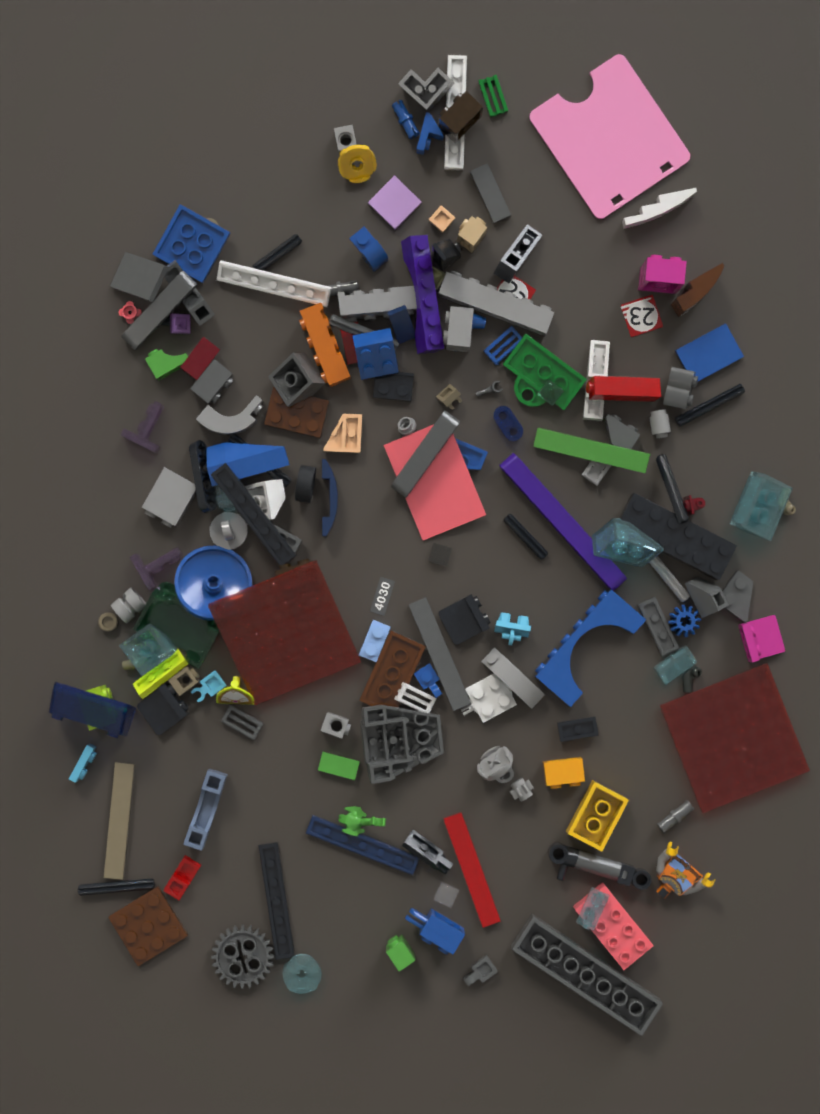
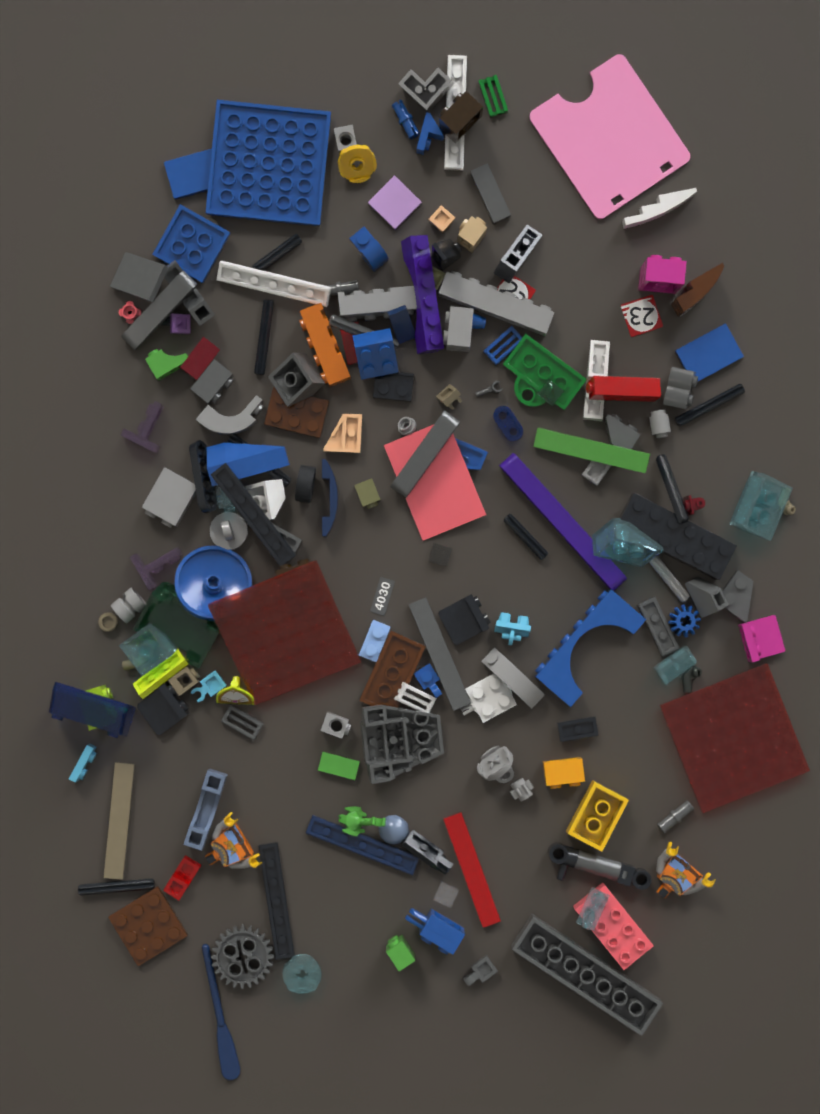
(189, 173): none -> blue tile
(226, 1050): none -> dark blue piece
(231, 846): none -> torso
(264, 334): none -> black axle
(268, 163): none -> blue plate
(367, 493): none -> olive brick
(395, 830): none -> sand blue hair

